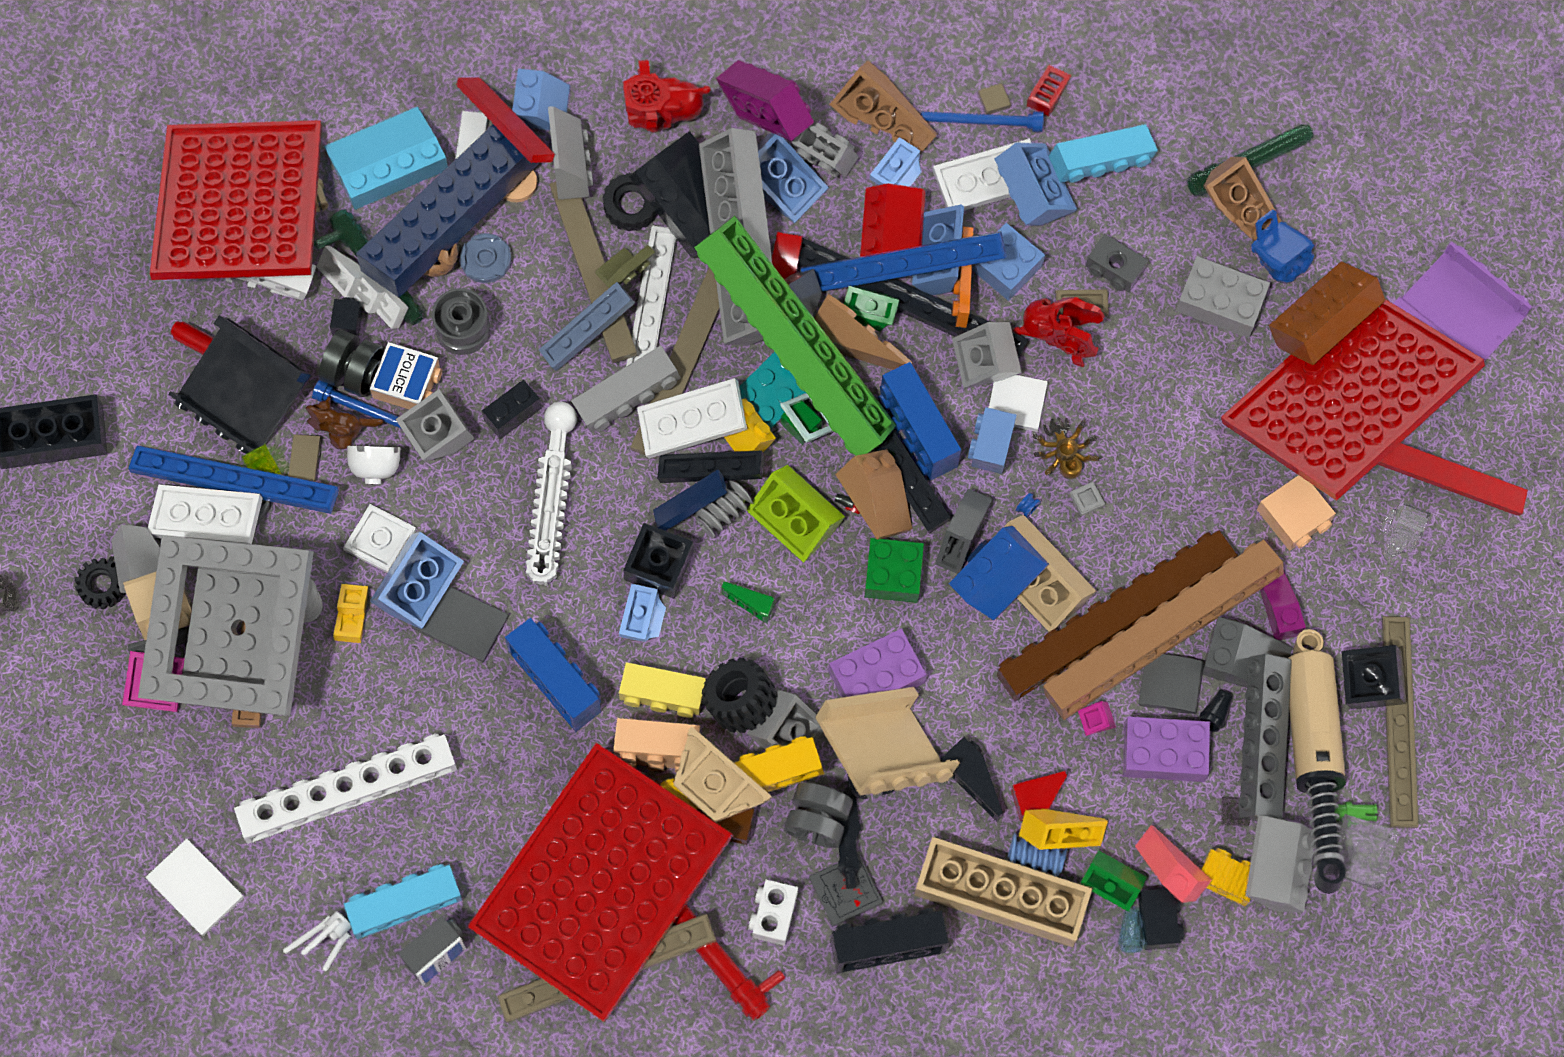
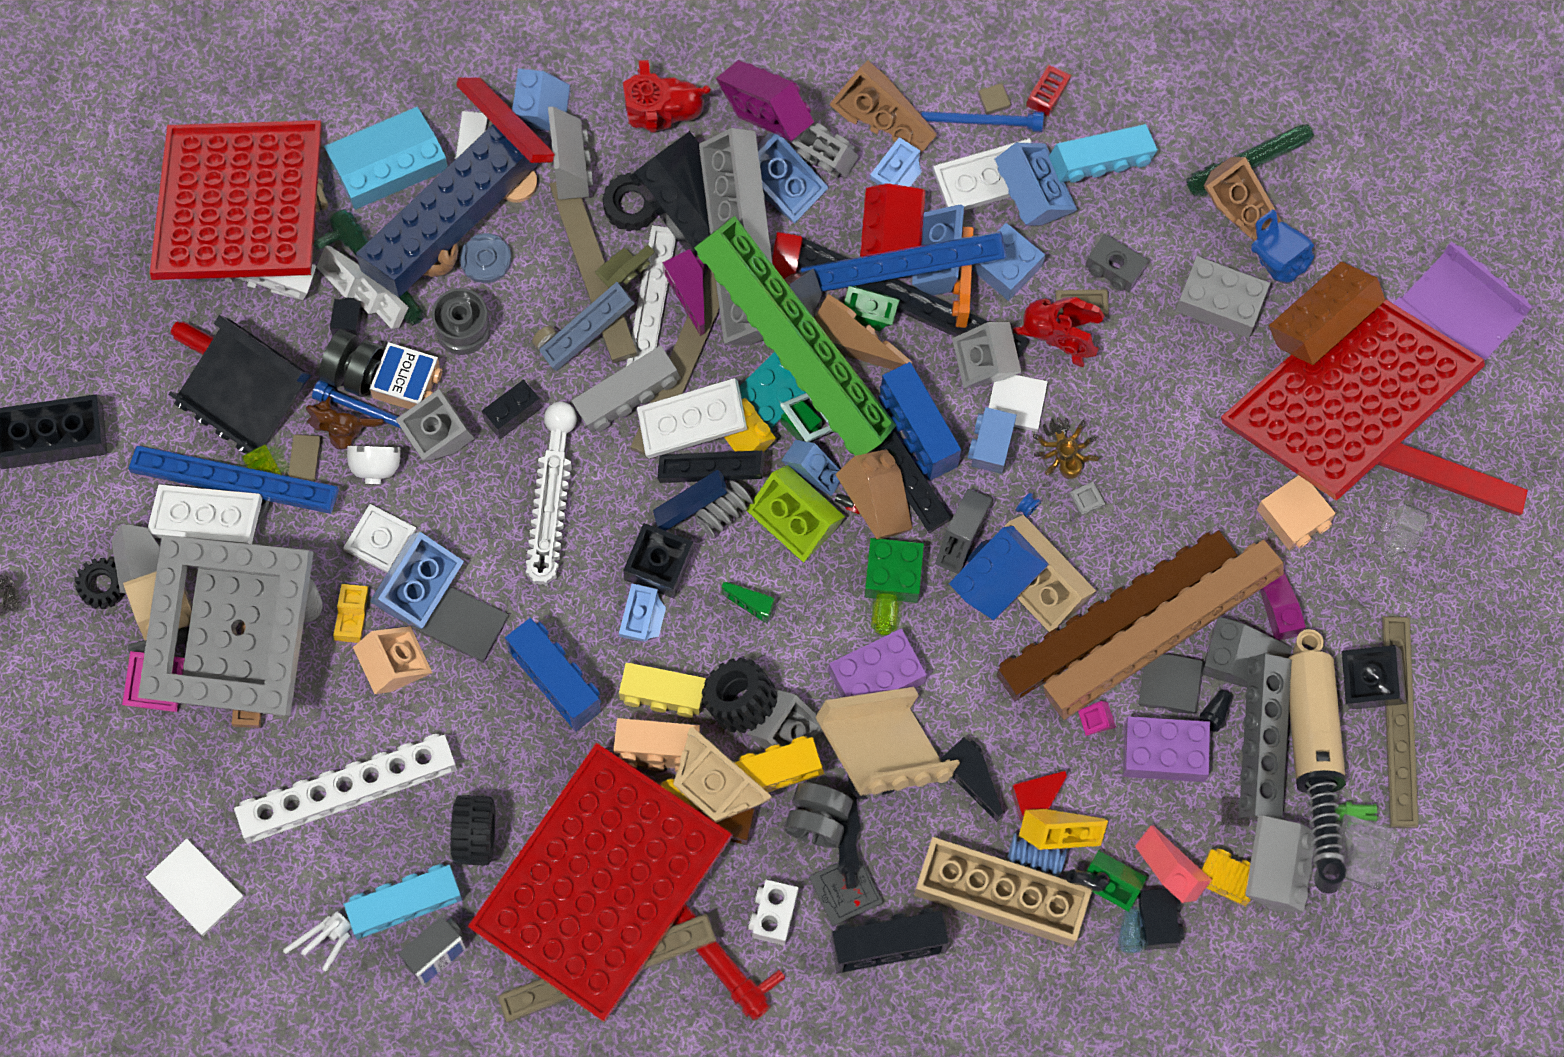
(391, 659): none -> light nougat slope
(472, 830): none -> black tyre
(543, 336): none -> dark tan tile
(686, 279): none -> magenta slope
(812, 466): none -> medium blue slope
(885, 614): none -> clear neon green brick
(1088, 880): none -> black arm

